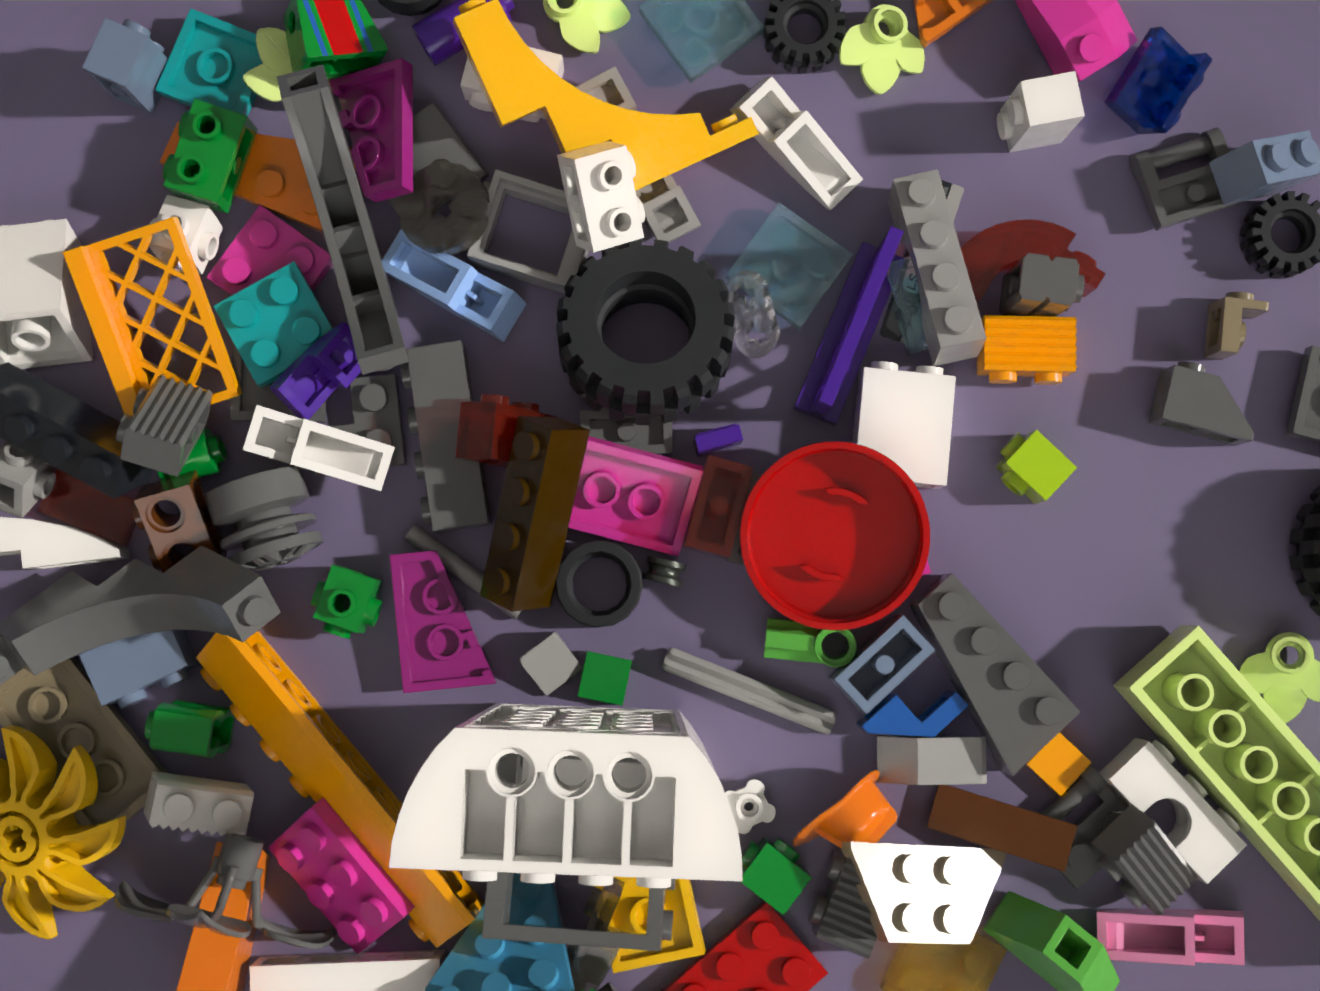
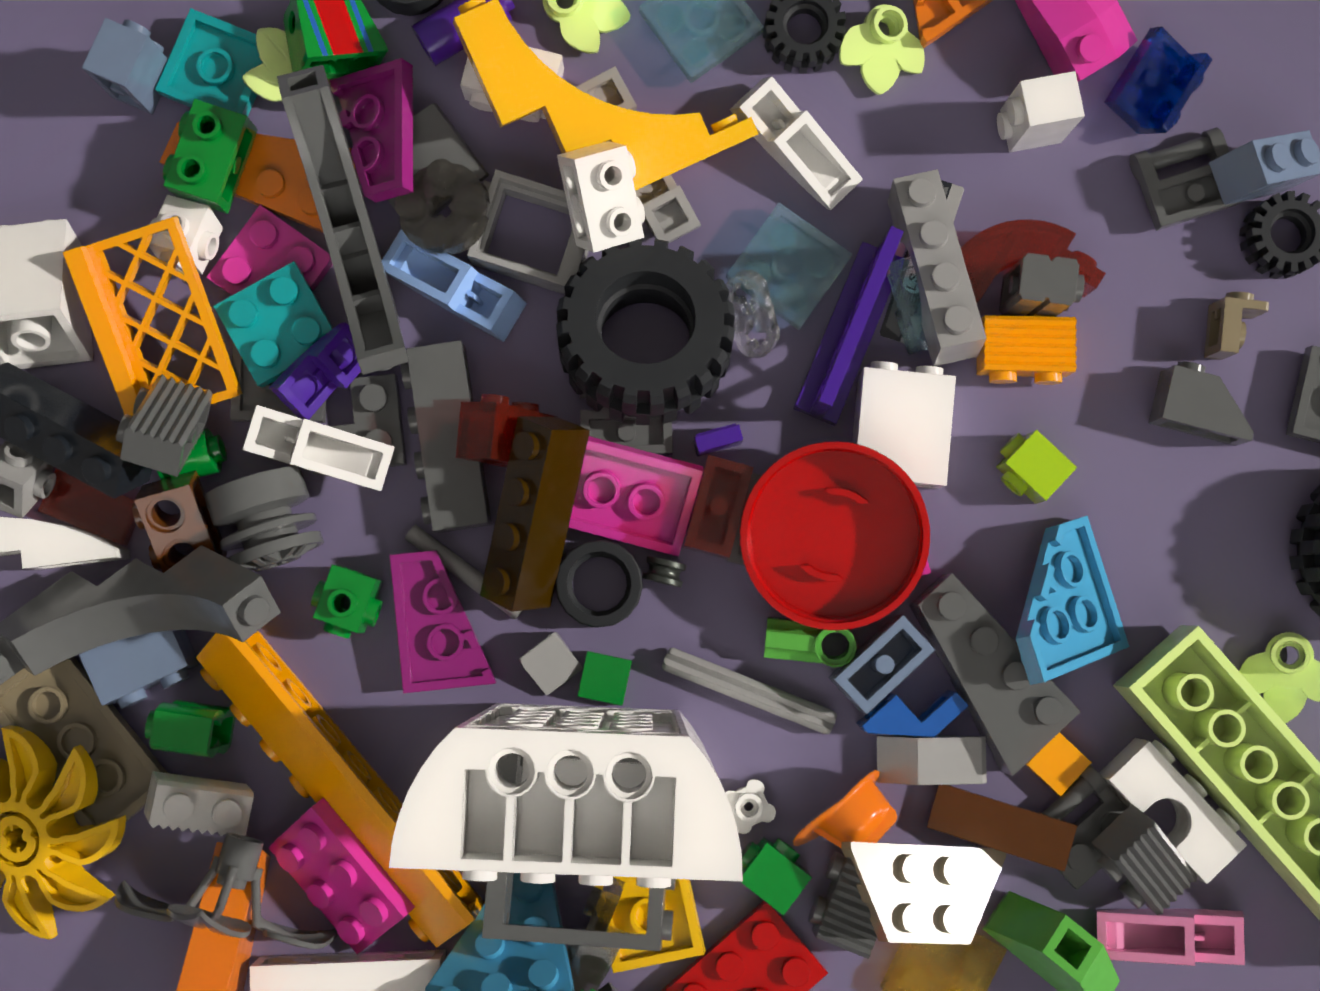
(1068, 606): none -> dark azure plate

